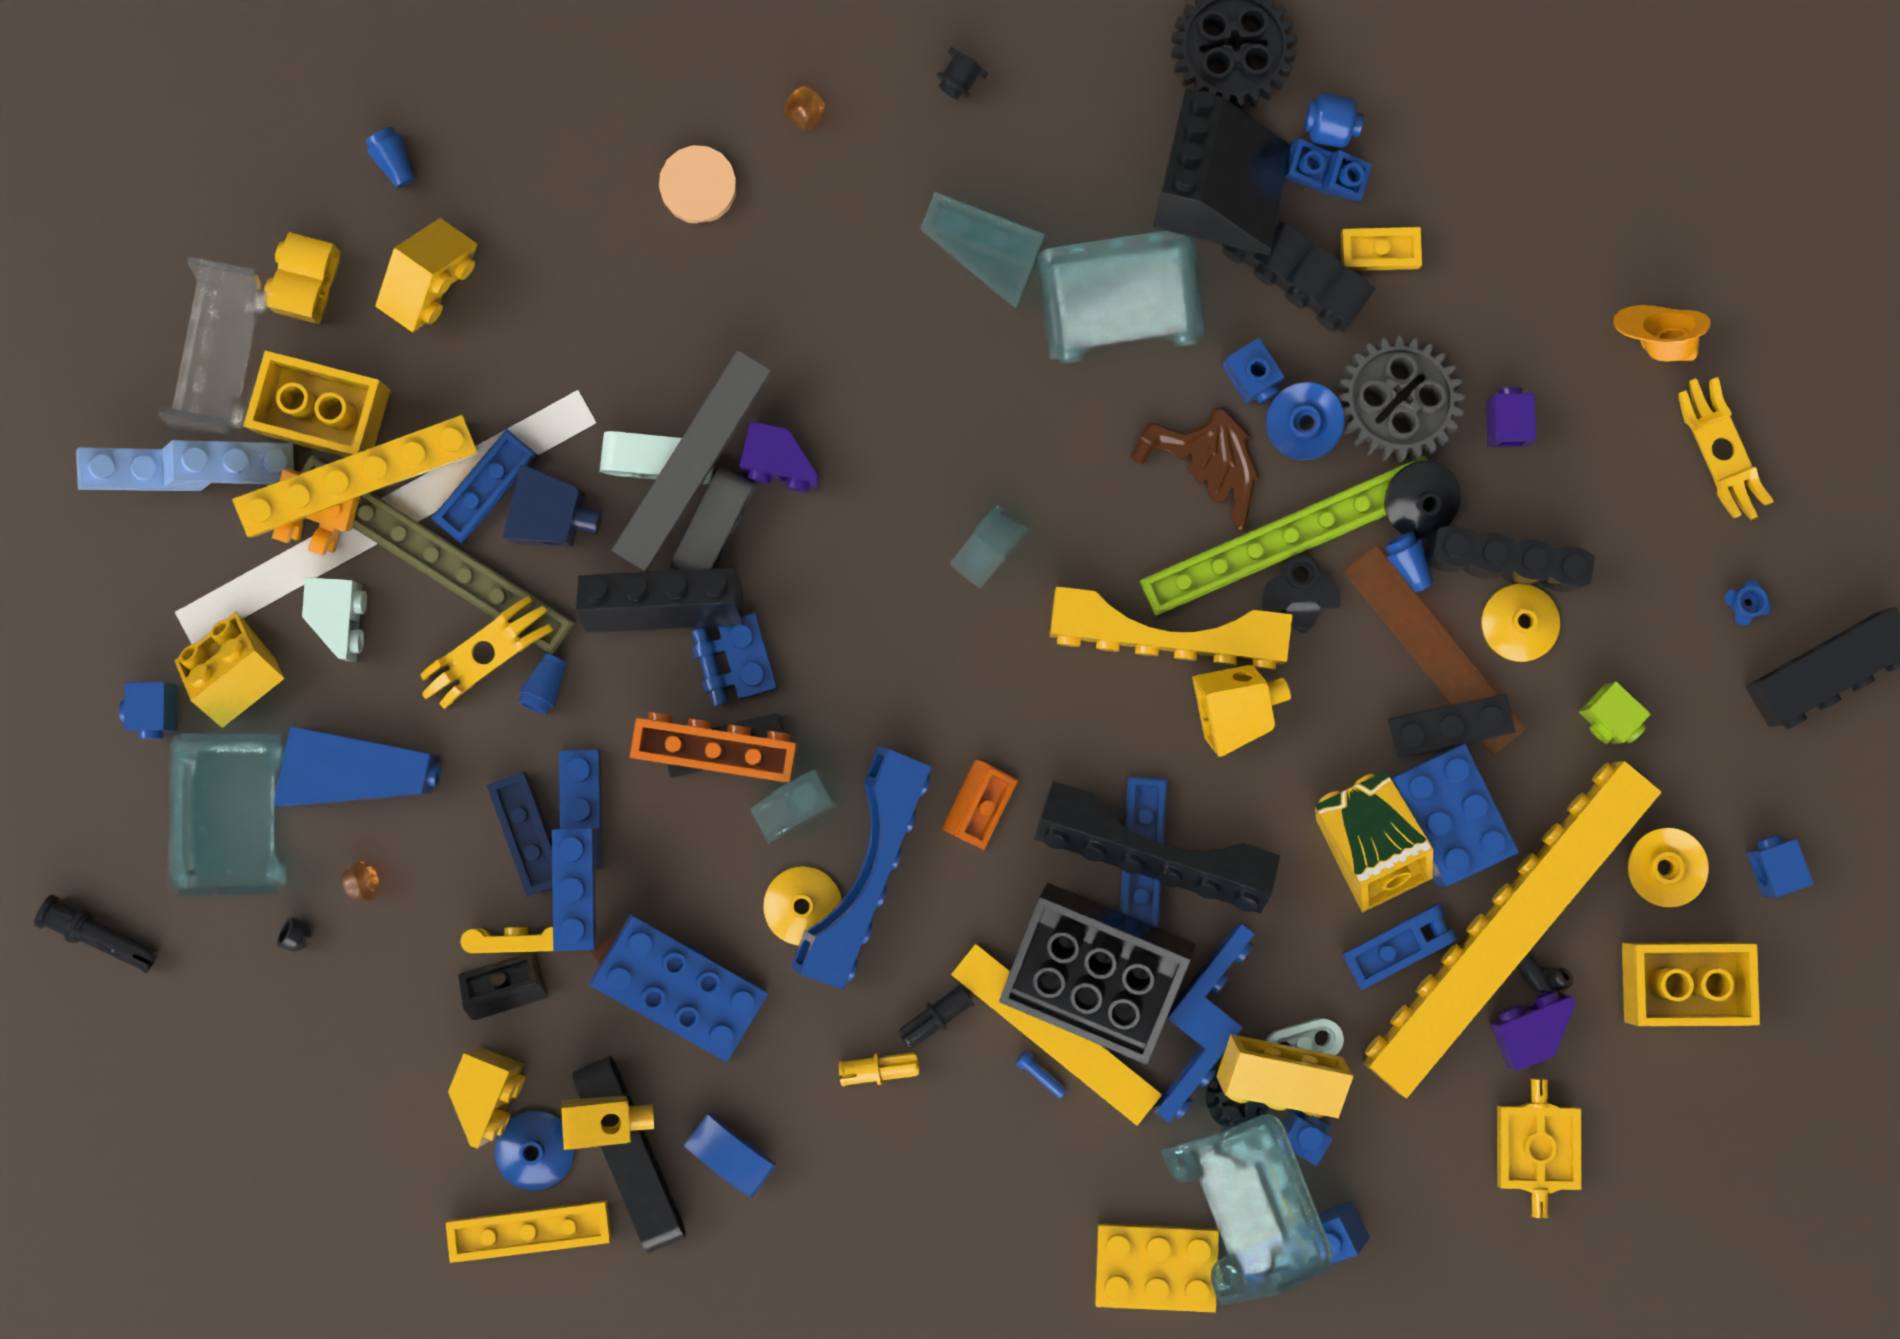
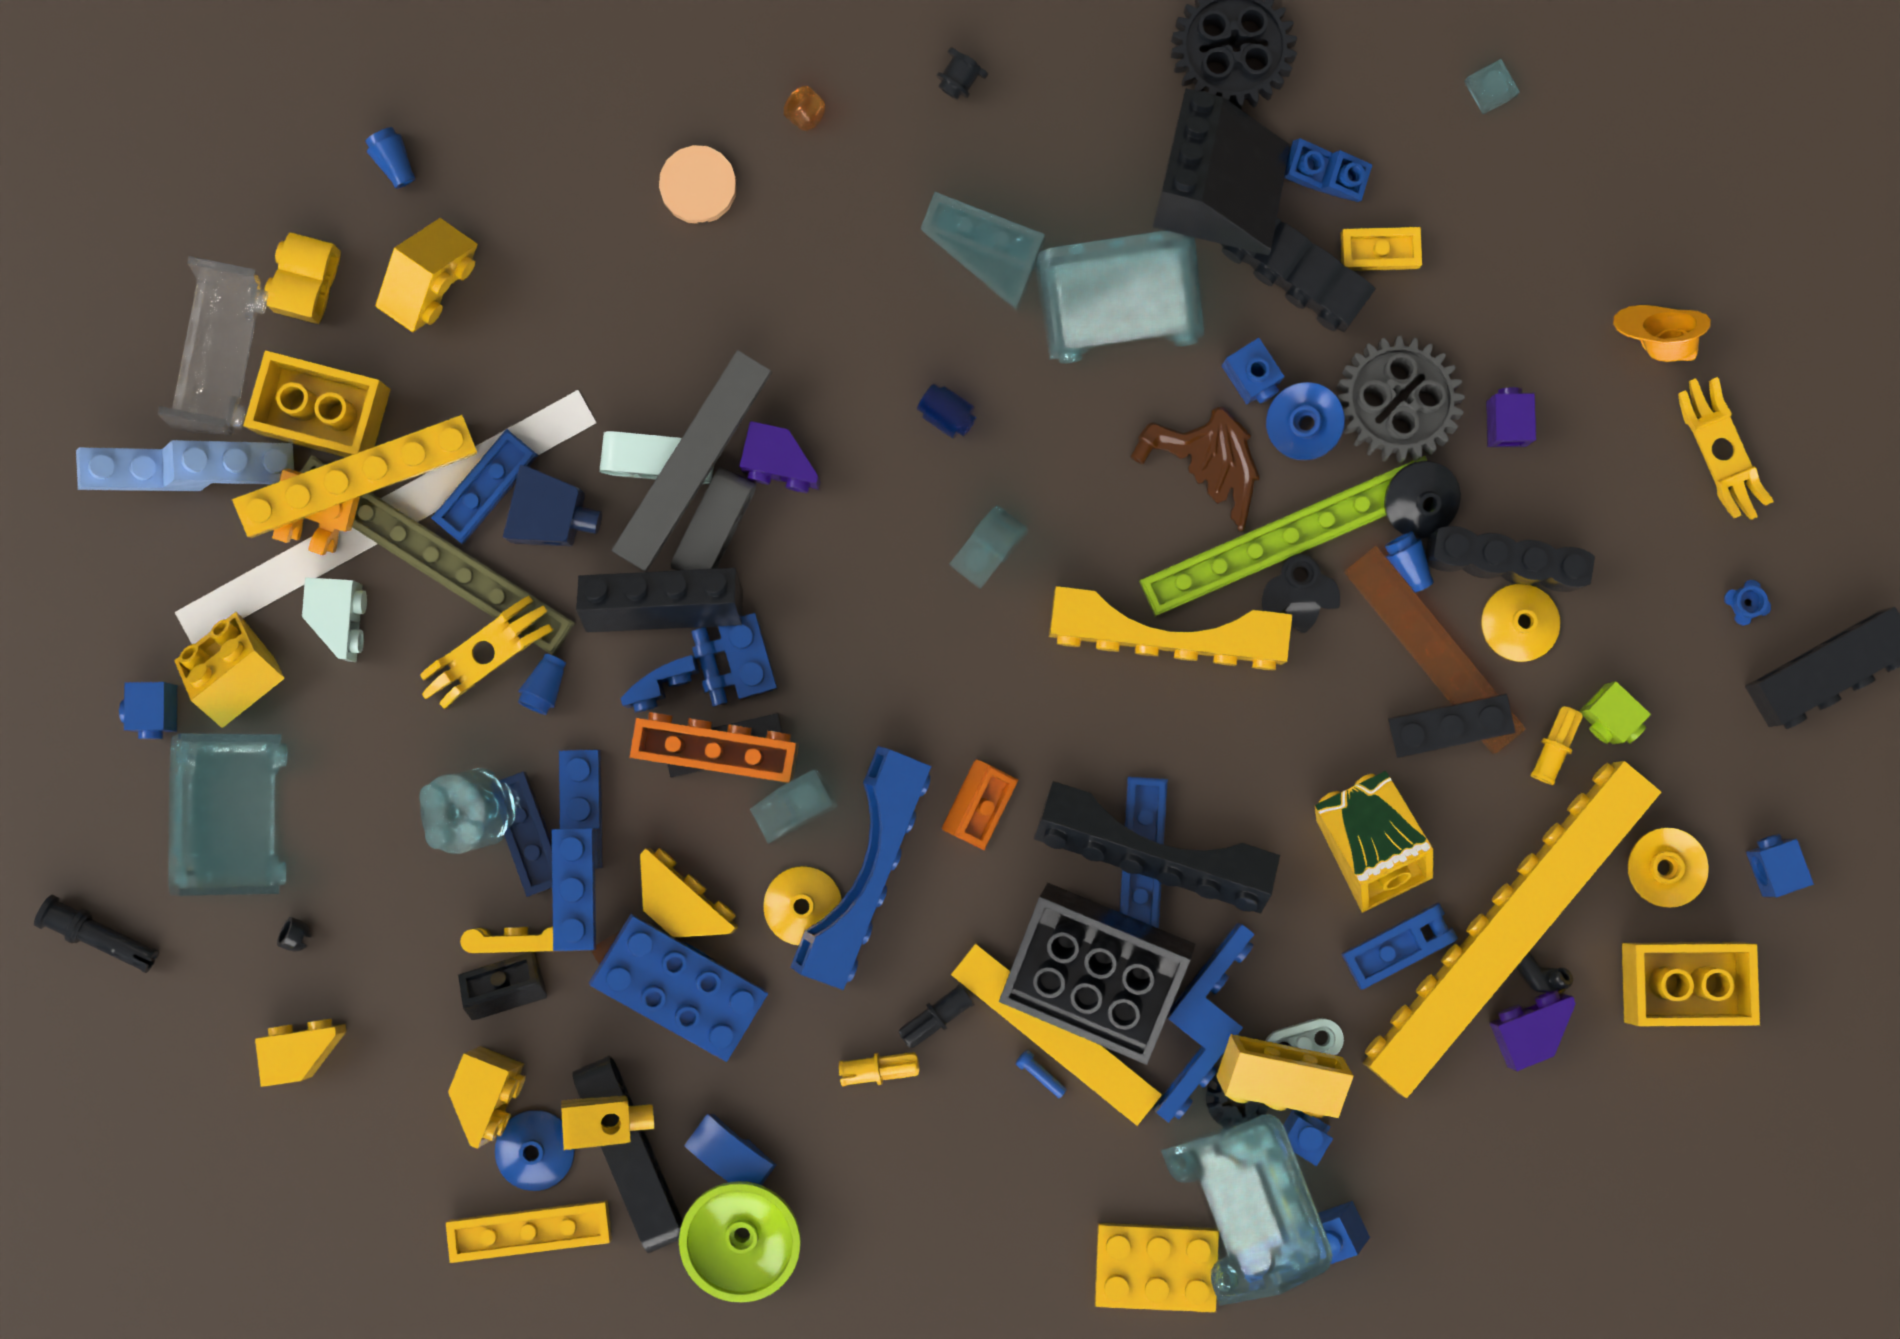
(295, 1055): none -> yellow slope
(345, 769): blue slope -> none
(360, 882): clear orange plate -> none
(466, 811): none -> clear light blue brick
(649, 689): none -> blue slope
(678, 901): none -> yellow slope
(737, 1266): none -> lime dish
(947, 411): none -> clear blue brick
(1237, 706): yellow torso -> none
(1333, 120): blue head -> none
(1455, 814): blue brick -> none
(1492, 86): none -> clear light blue plate
(1539, 1147): yellow plate -> none
(1557, 745): none -> yellow axle

